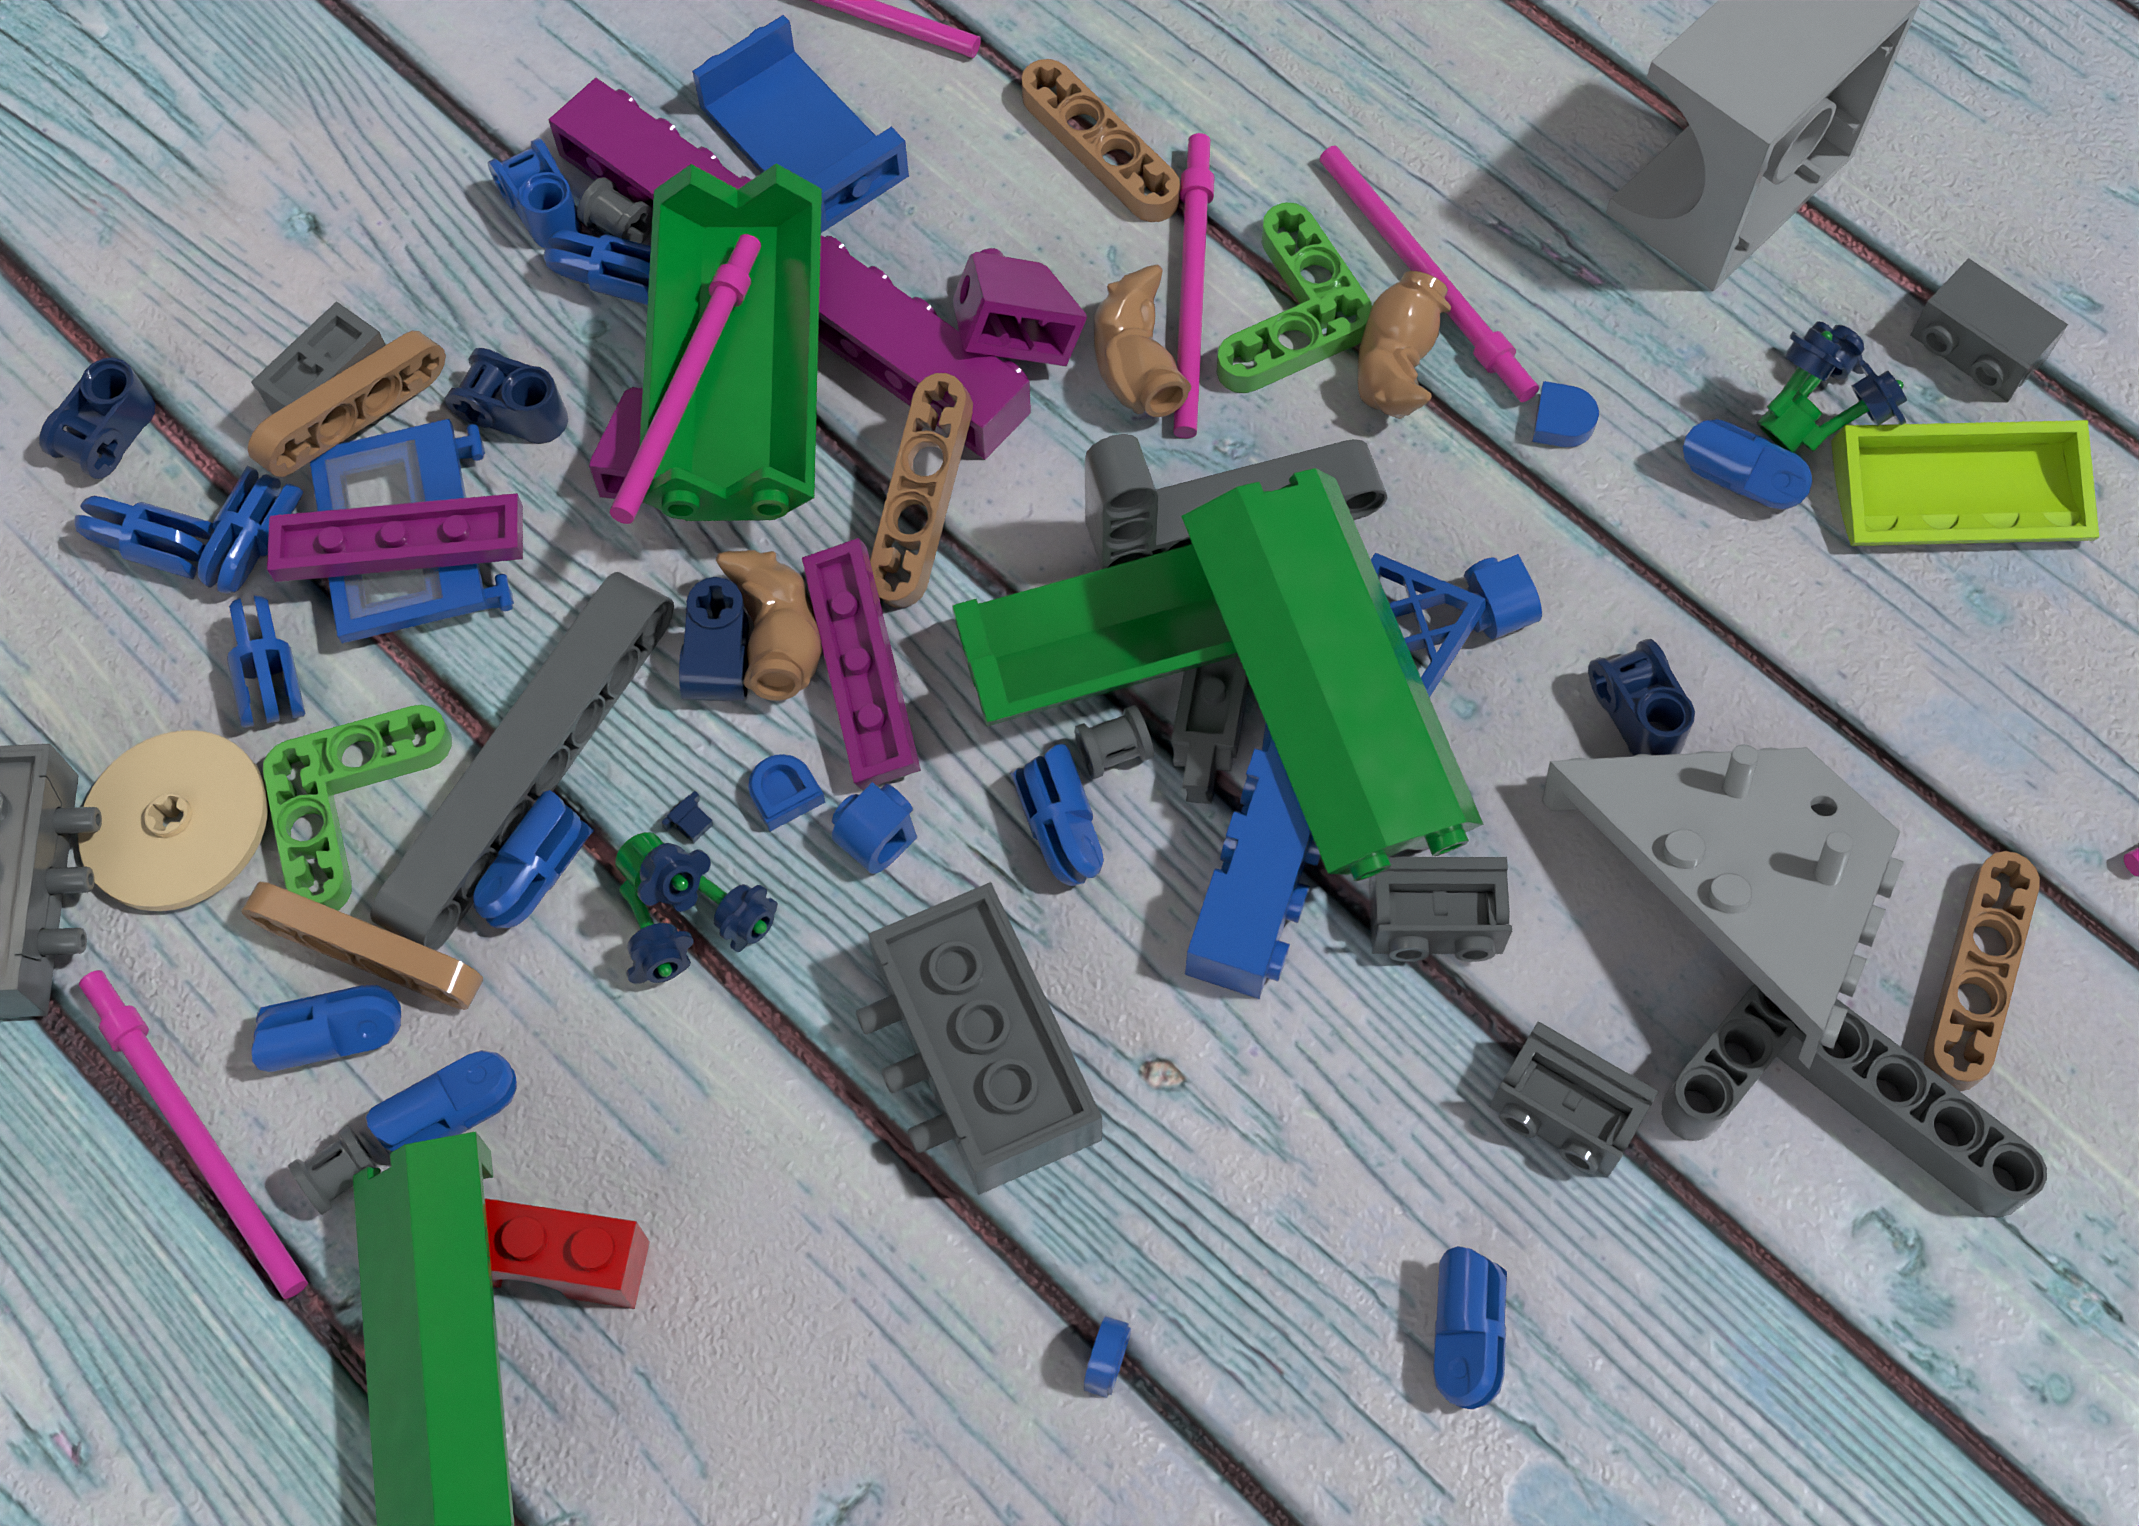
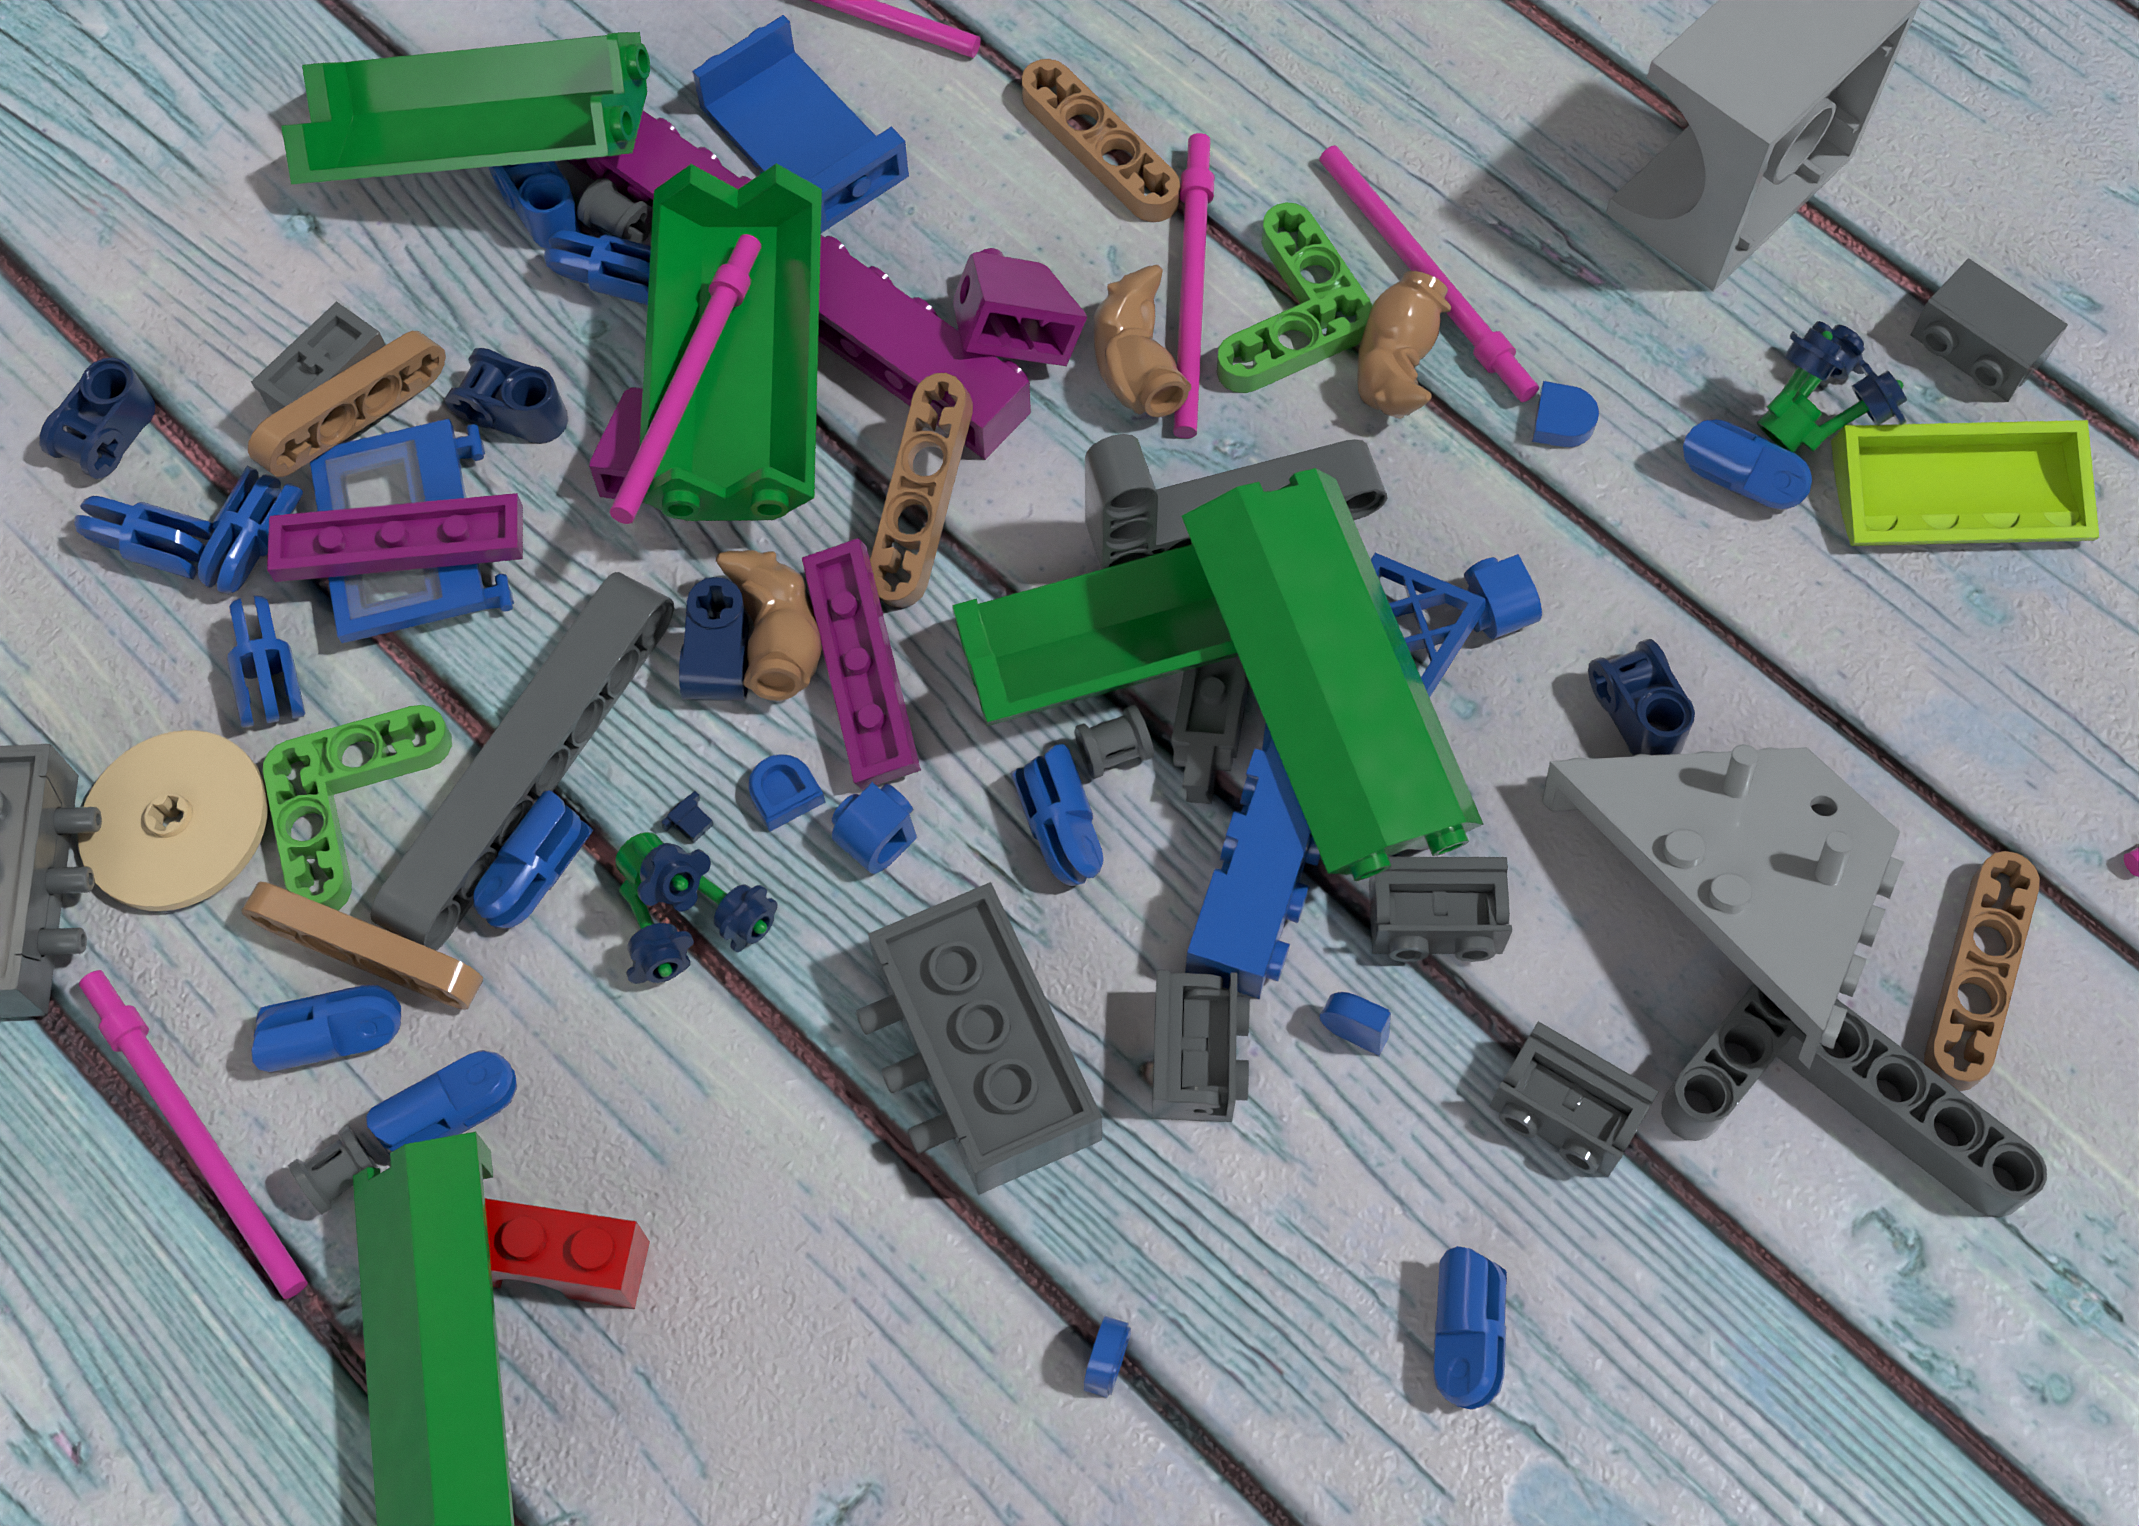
(470, 108): none -> green panel
(1196, 1047): none -> dark grey hinge
(1357, 1021): none -> blue tile

